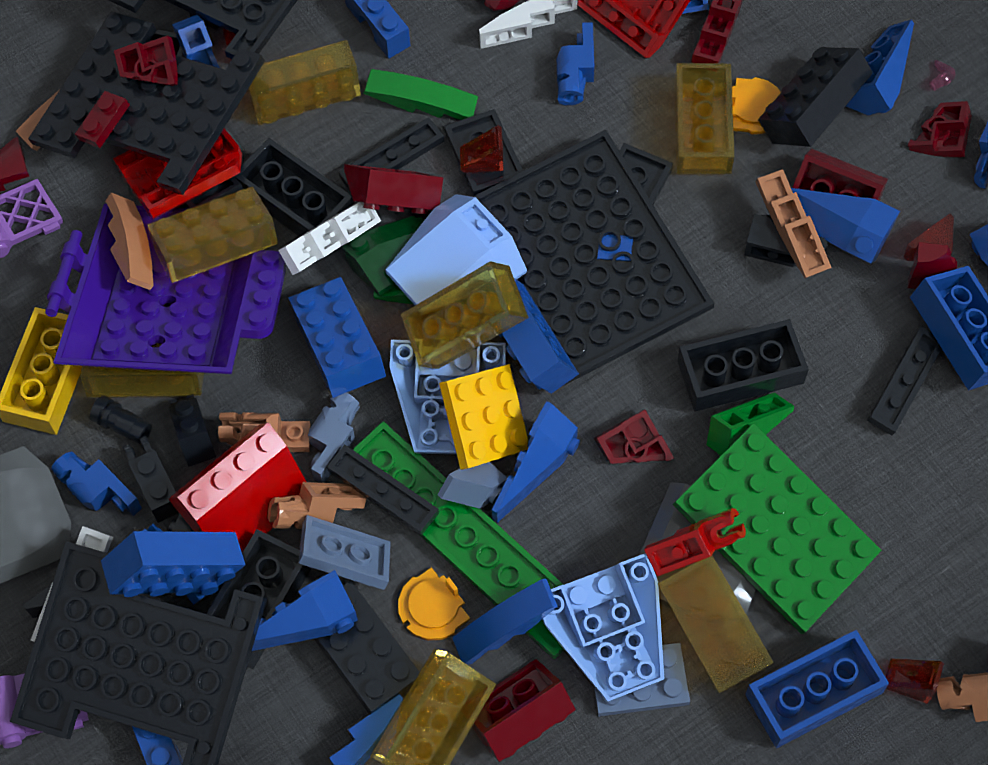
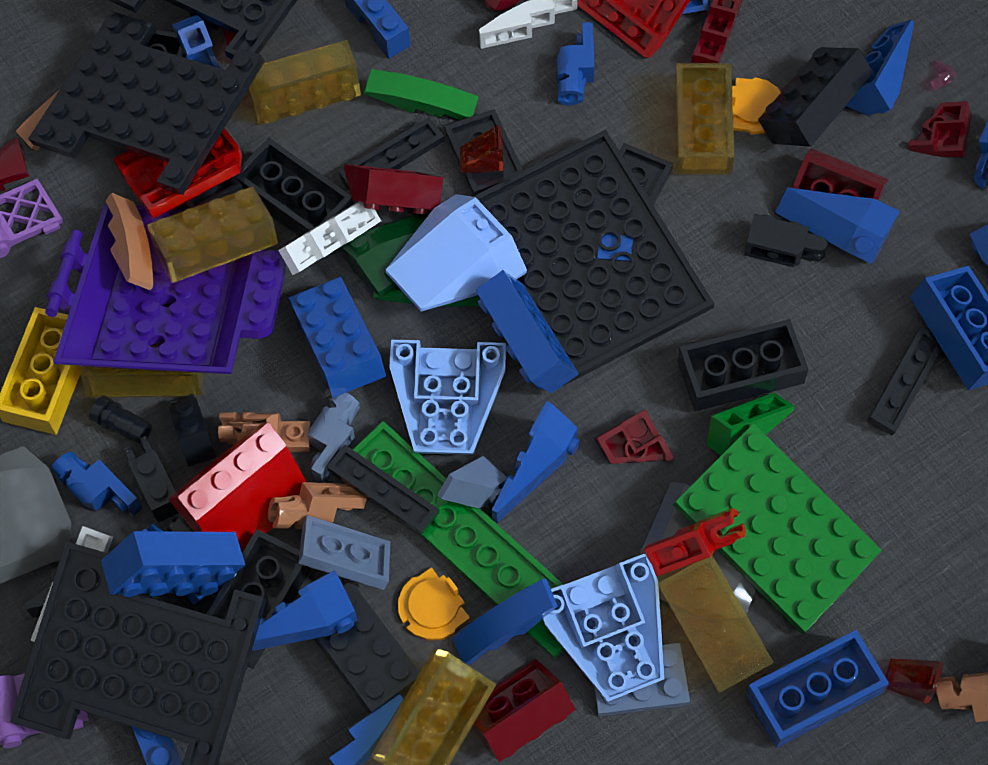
(102, 119): dark red plate -> none
(149, 61): dark red slope -> none
(464, 315): clear yellow brick -> none
(484, 416): yellow plate -> none
(793, 224): nougat slope -> none
(930, 261): dark red slope -> none
(939, 233): clear red slope -> none

